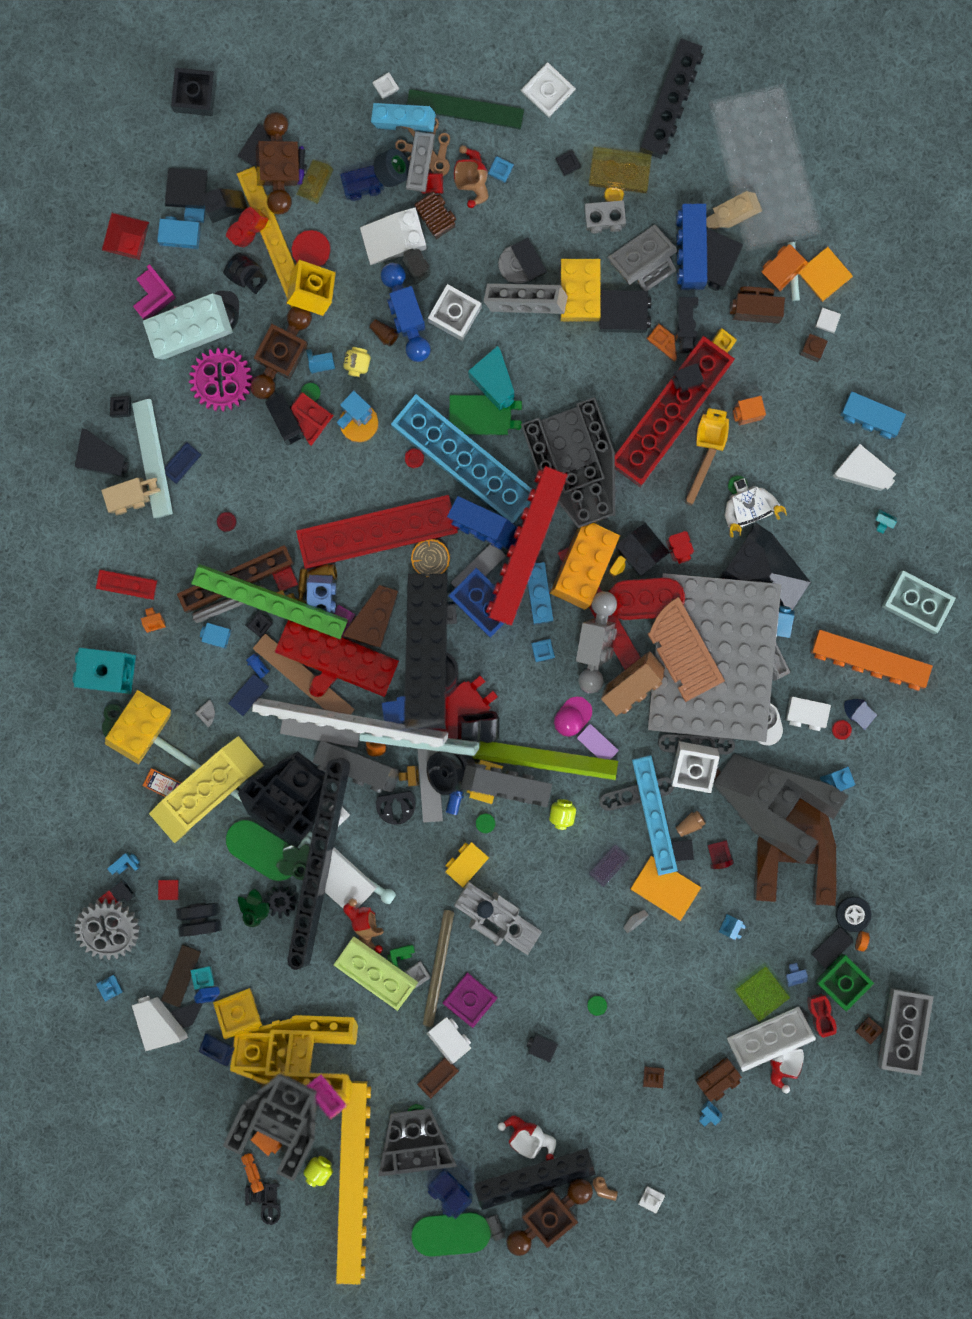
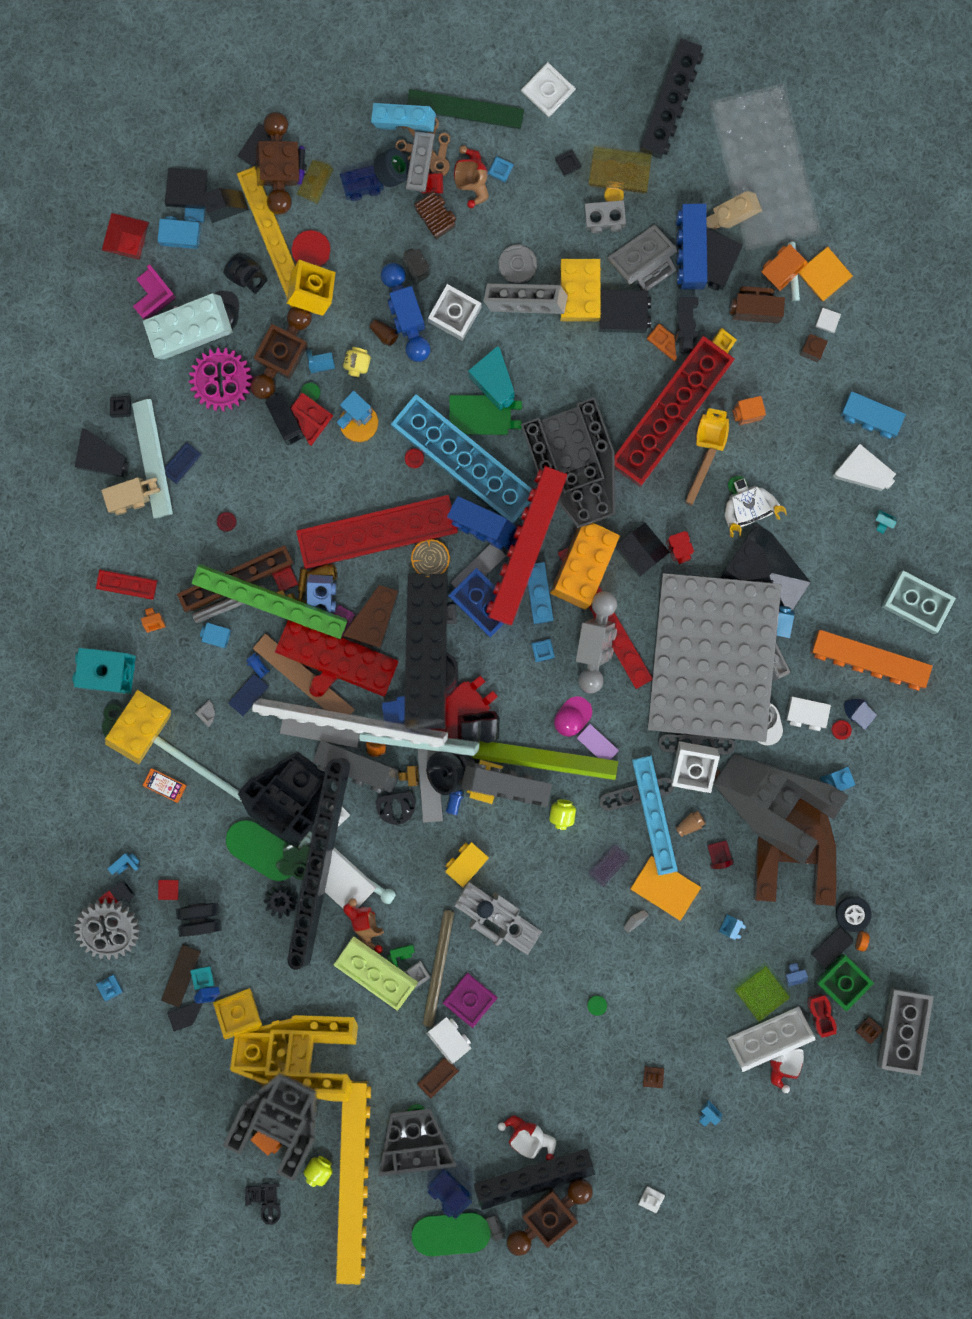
(156, 1024): white slope -> none
(193, 91): black brick -> none
(205, 788): light yellow slope -> none
(216, 1049): dark blue tile -> none
(249, 223): red brick -> none
(252, 1173): orange axle -> none
(253, 908): dark green plate -> none
(258, 624): black tile -> none
(326, 1097): dark pink tile -> none
(385, 86): white tile -> none
(393, 236): white slope -> none
(485, 823): green tile -> none
(528, 259): black tile -> none
(541, 1047): black brick -> none
(602, 1190): medium nougat arm -> none
(618, 567): yellow tile -> none
(633, 684): medium nougat brick -> none
(645, 597): red tile -> none
(683, 850): black tile -> none
(684, 651): nougat piece -> none
(687, 378): black brick -> none
(719, 1079): reddish brown brick -> none

